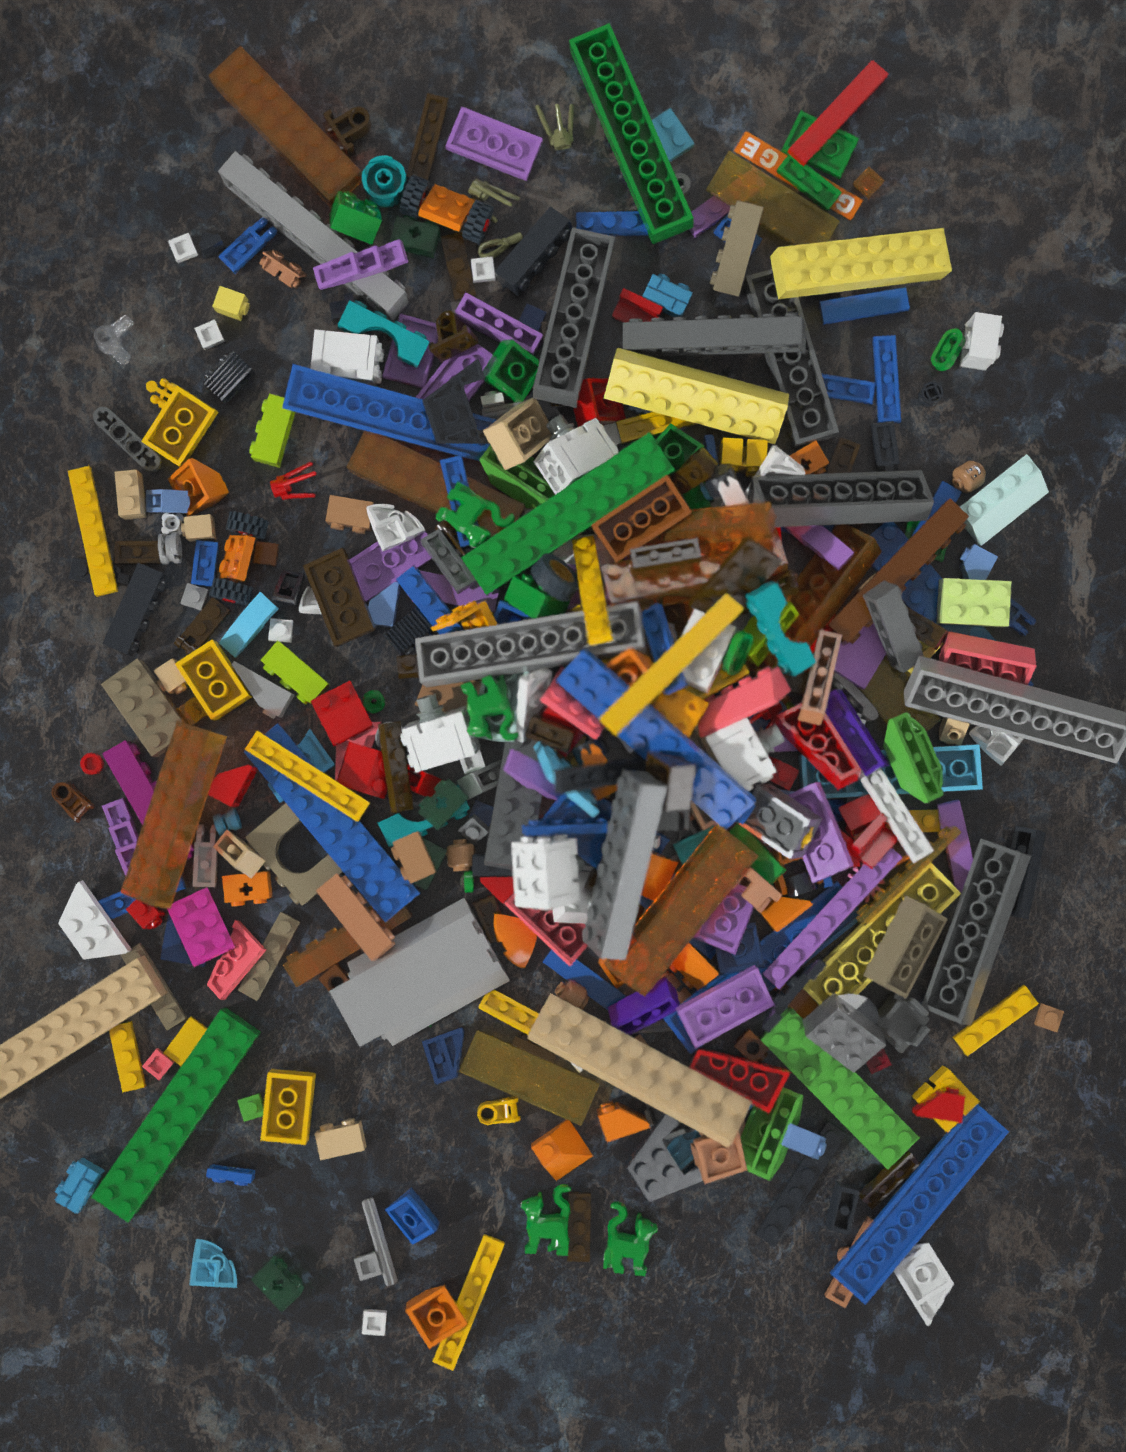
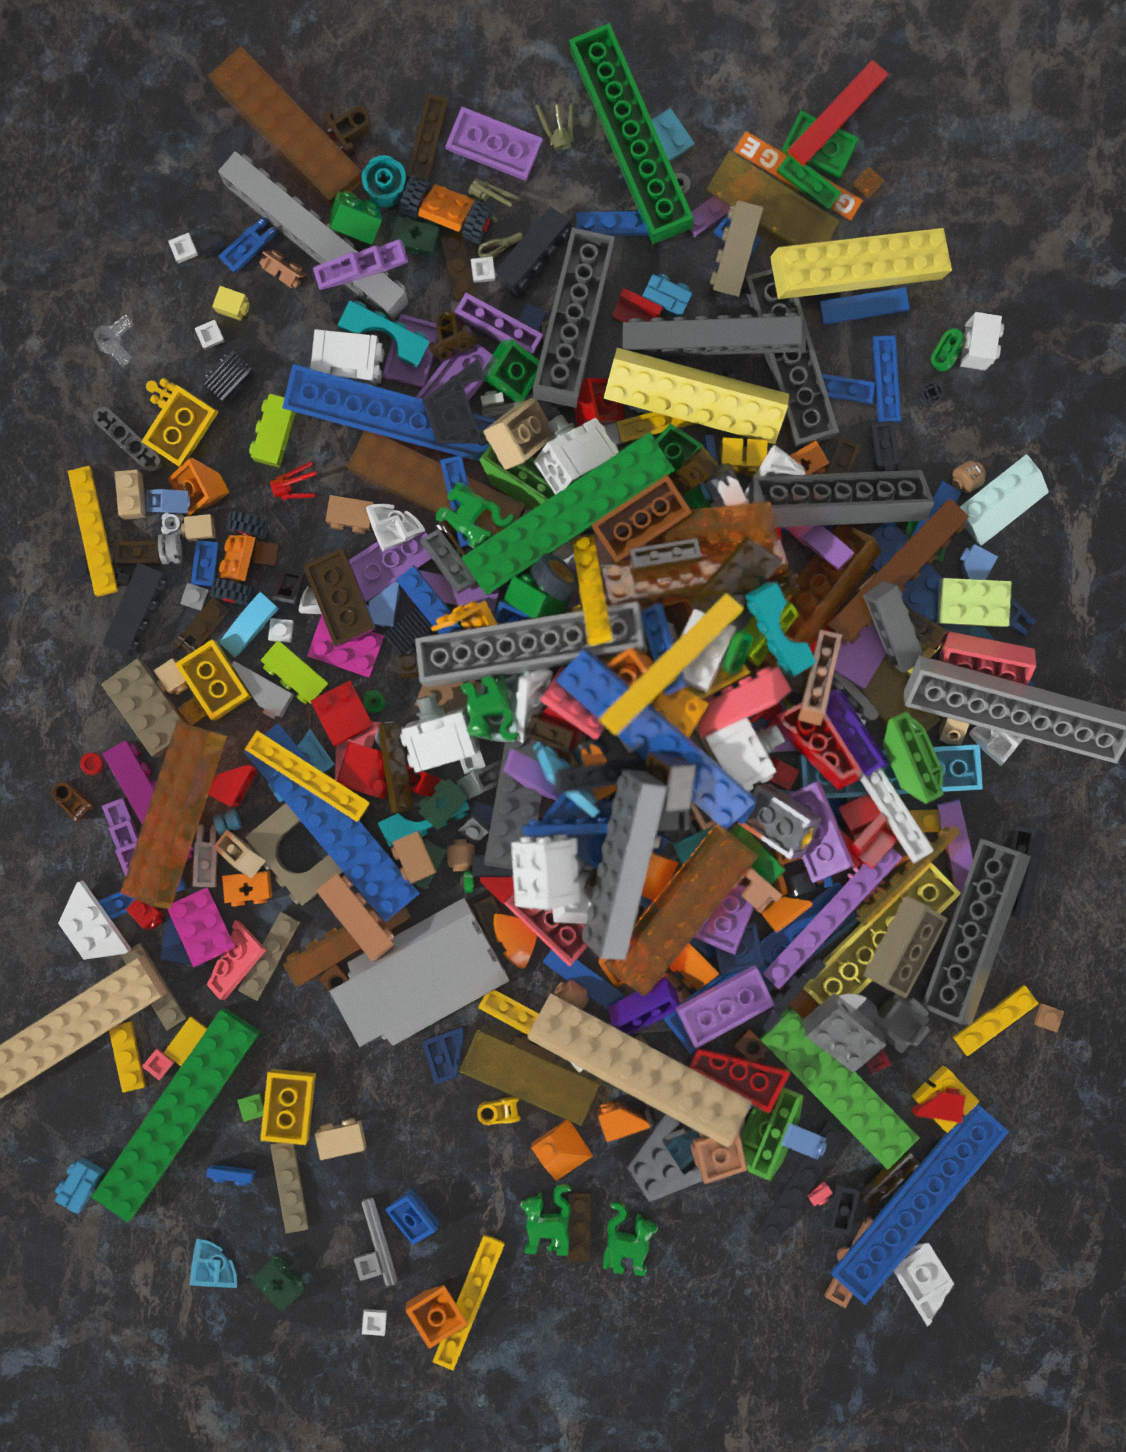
(289, 1187): none -> dark tan plate
(355, 656): none -> dark pink plate
(820, 1194): none -> coral plate

